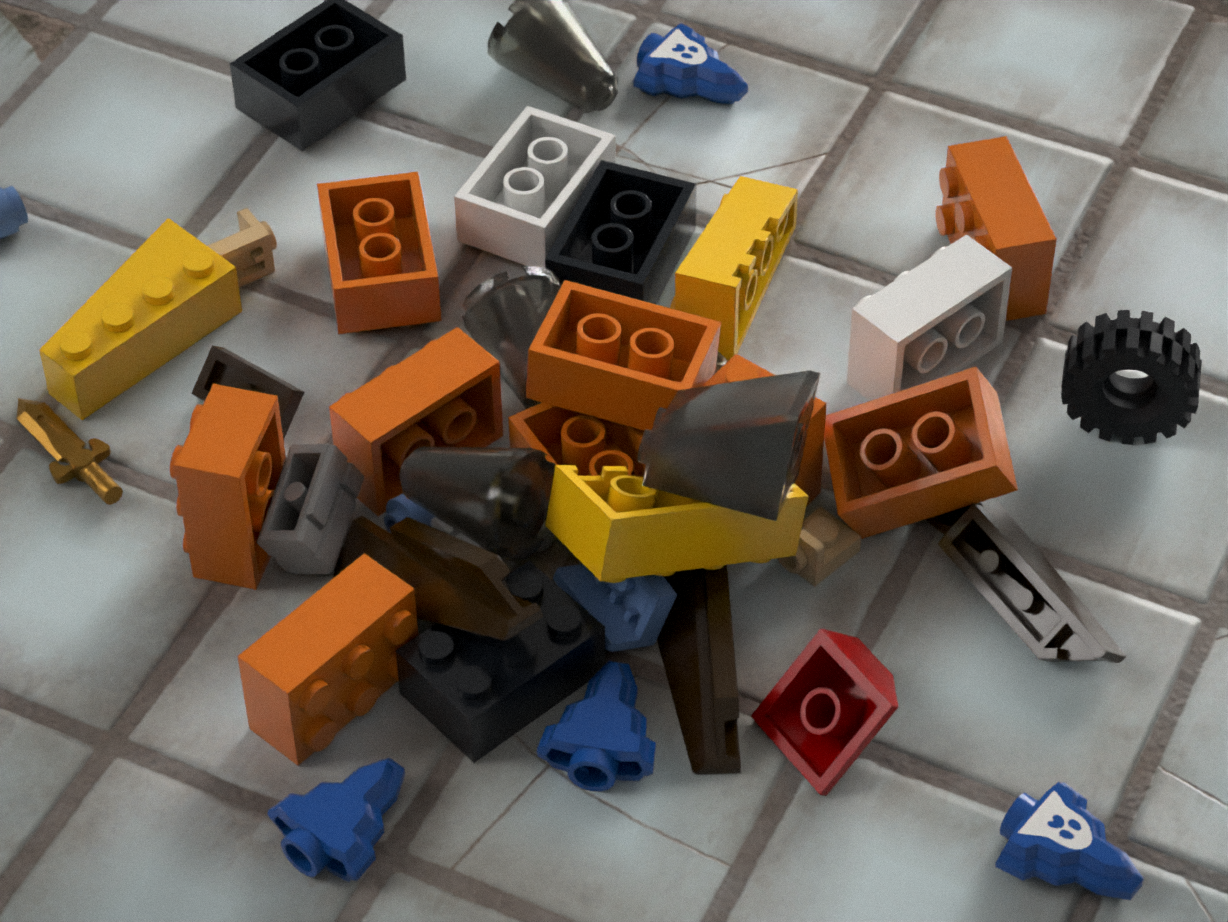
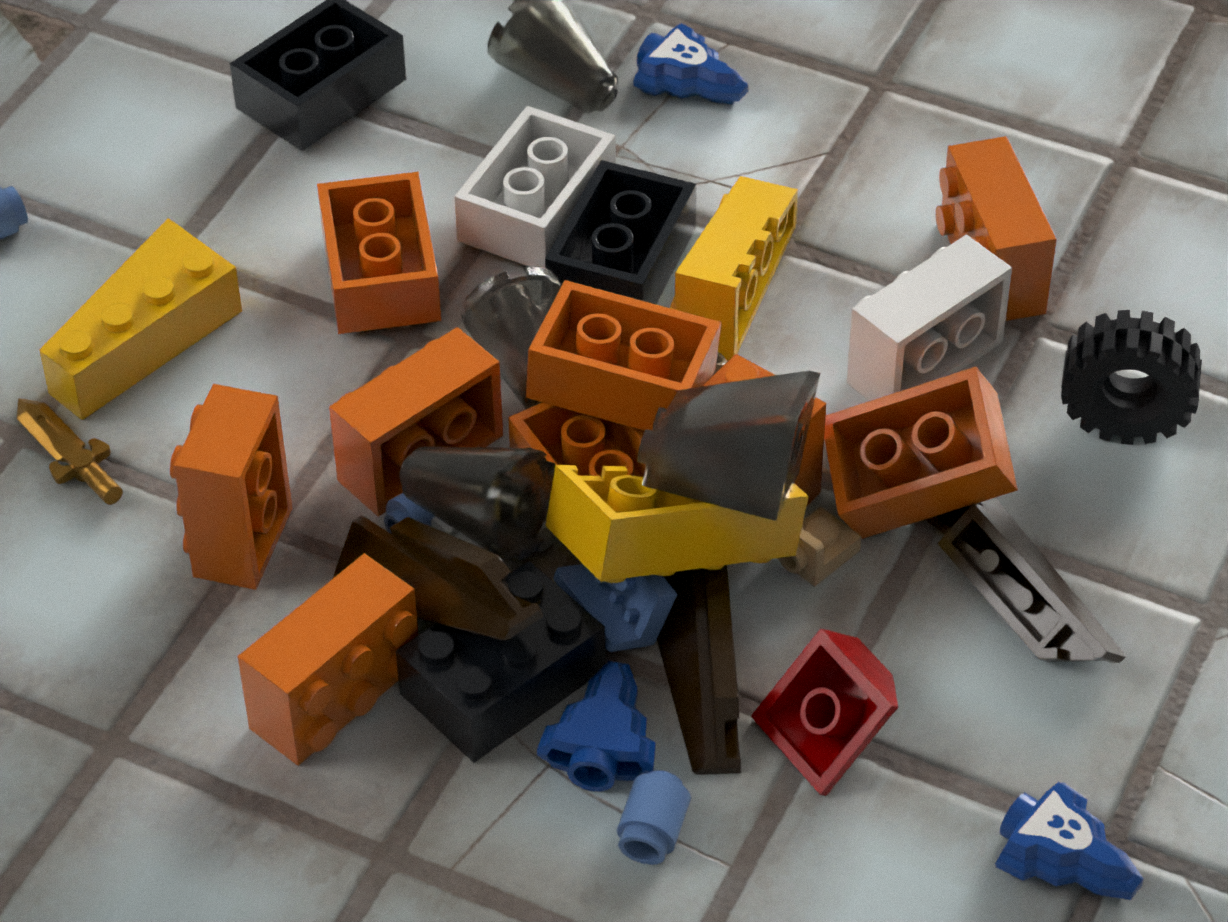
(231, 370): dark brown plate -> none
(249, 249): tan bracket -> none
(310, 509): light grey brick -> none
(338, 821): blue rock -> none
(653, 817): none -> medium blue brick

